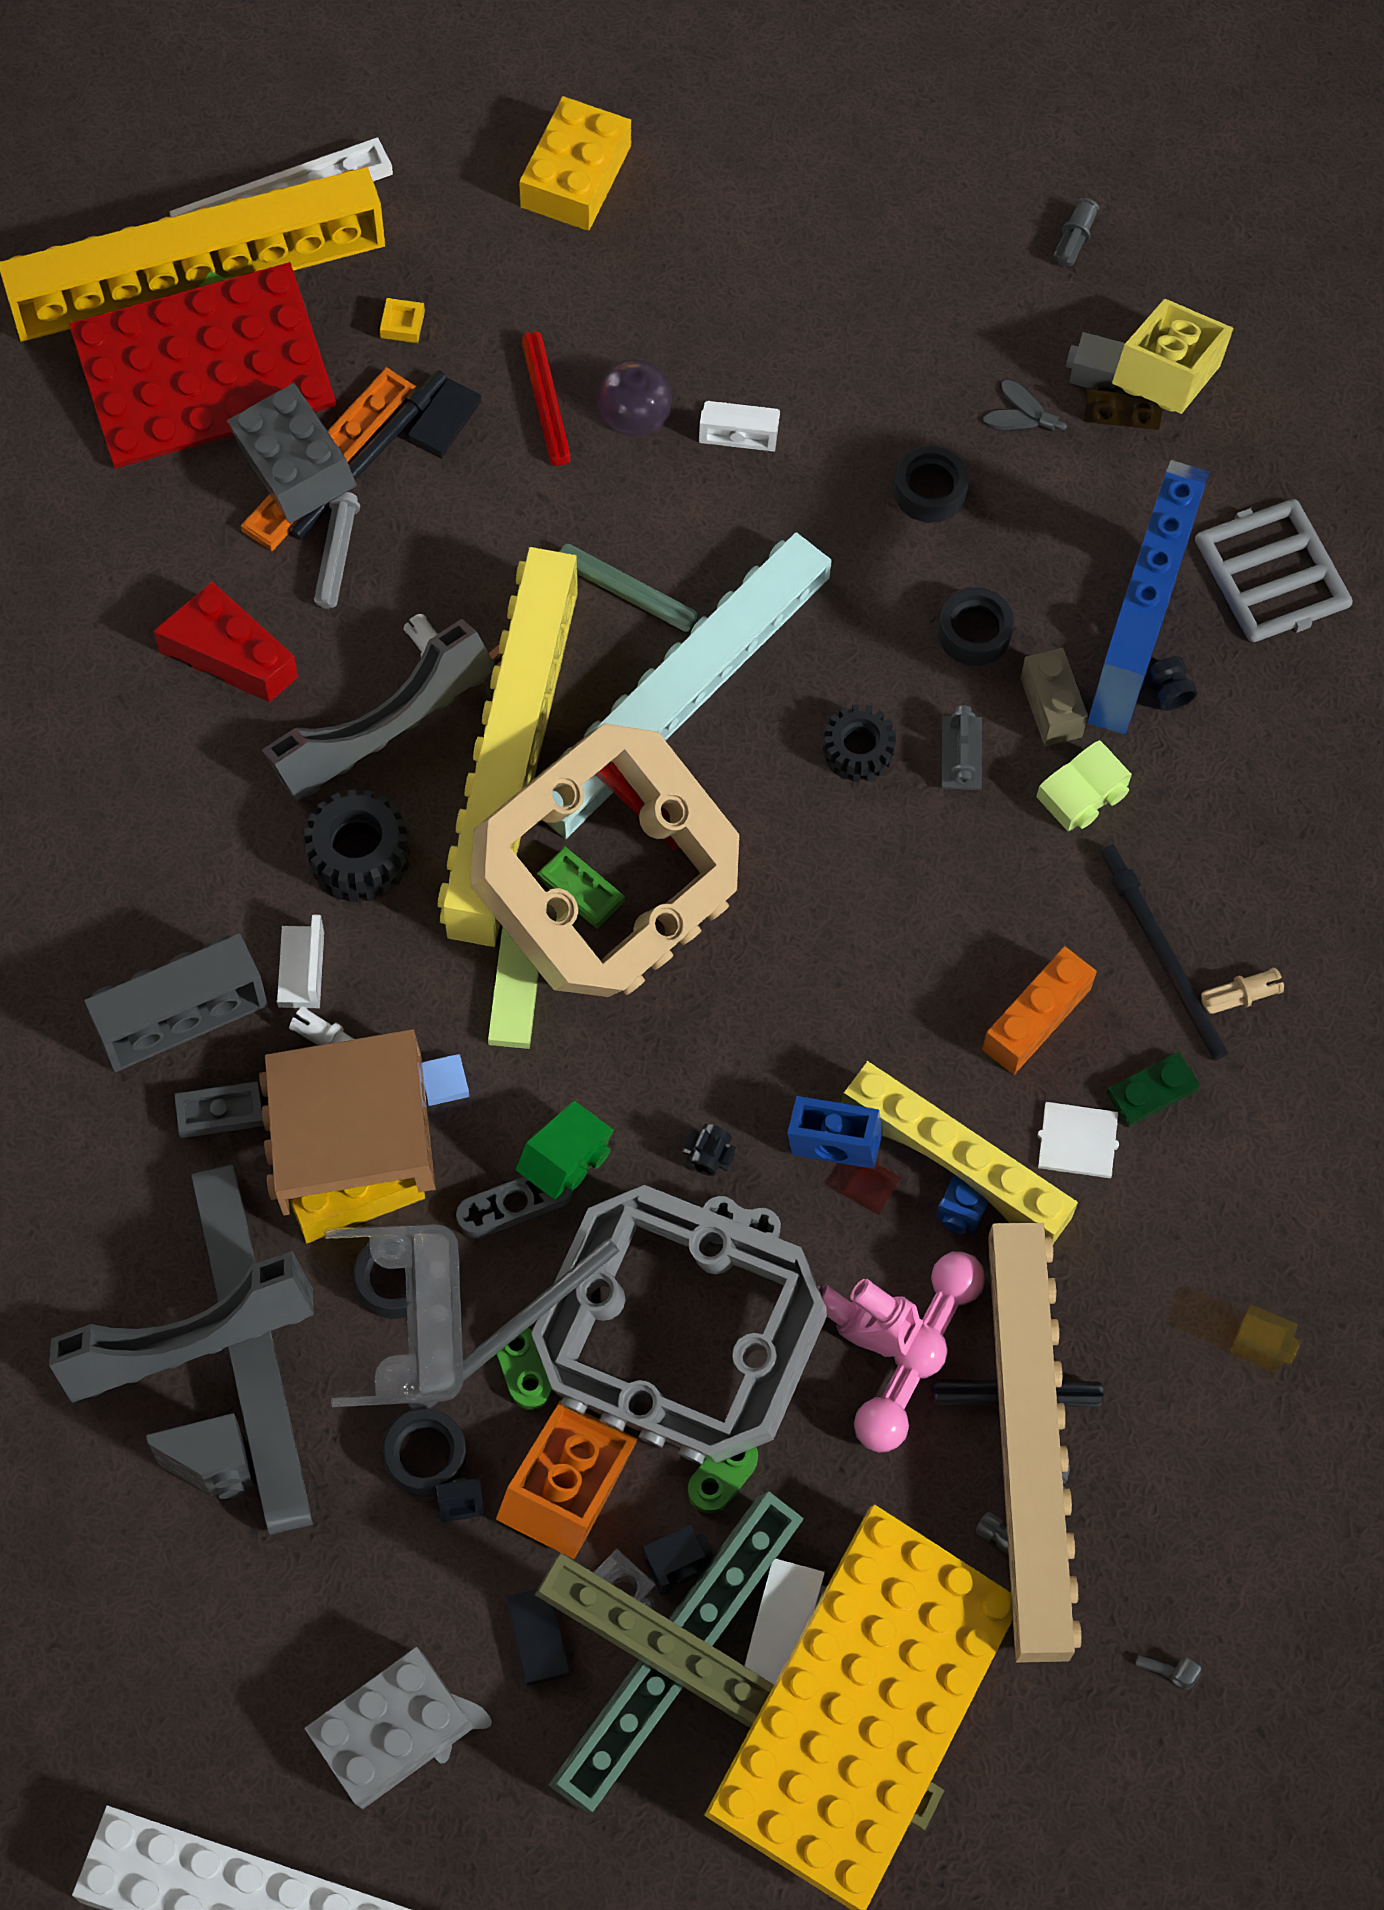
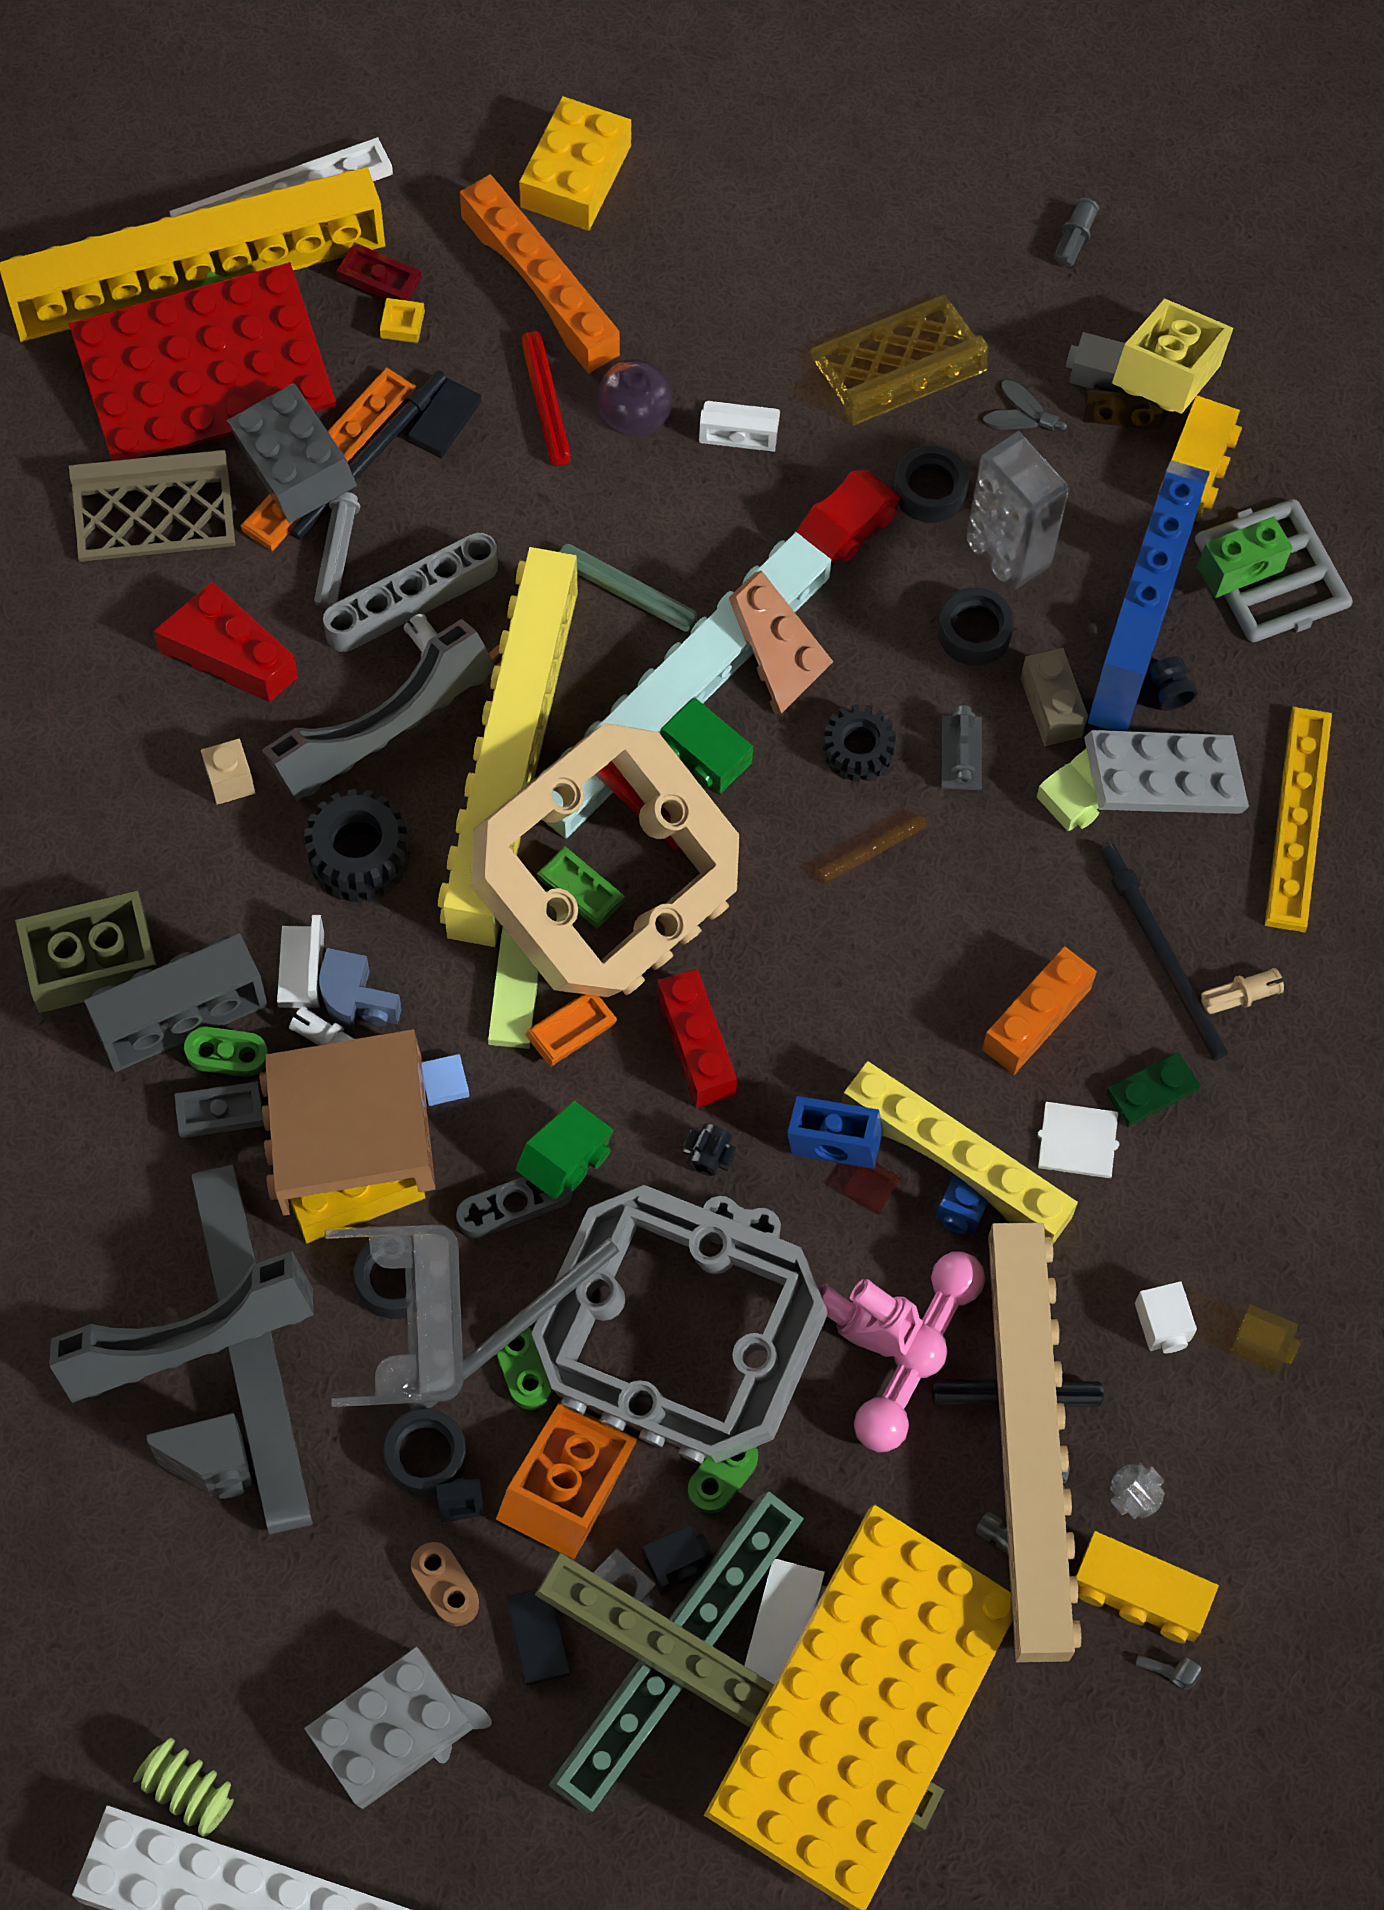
(84, 949): none -> olive brick
(149, 474): none -> dark tan fence
(184, 1787): none -> yellowish green piece
(228, 771): none -> tan brick
(228, 1049): none -> bright green plate
(345, 995): none -> sand blue brick
(378, 273): none -> dark red plate
(420, 576): none -> light grey beam
(443, 1583): none -> medium nougat plate
(570, 1028): none -> orange tile
(574, 312): none -> orange arch
(697, 1038): none -> red brick
(707, 746): none -> green brick
(780, 641): none -> nougat wing
(849, 515): none -> red brick
(872, 848): none -> clear orange bar
(913, 377): none -> clear yellow fence
(1016, 510): none -> clear brick
(1137, 1490): none -> clear gear
(1144, 1588): none -> yellow brick
(1166, 772): none -> light grey plate
(1166, 1317): none -> white brick
(1204, 441): none -> yellow brick
(1244, 556): none -> bright green brick
(1298, 819): none -> yellow tile

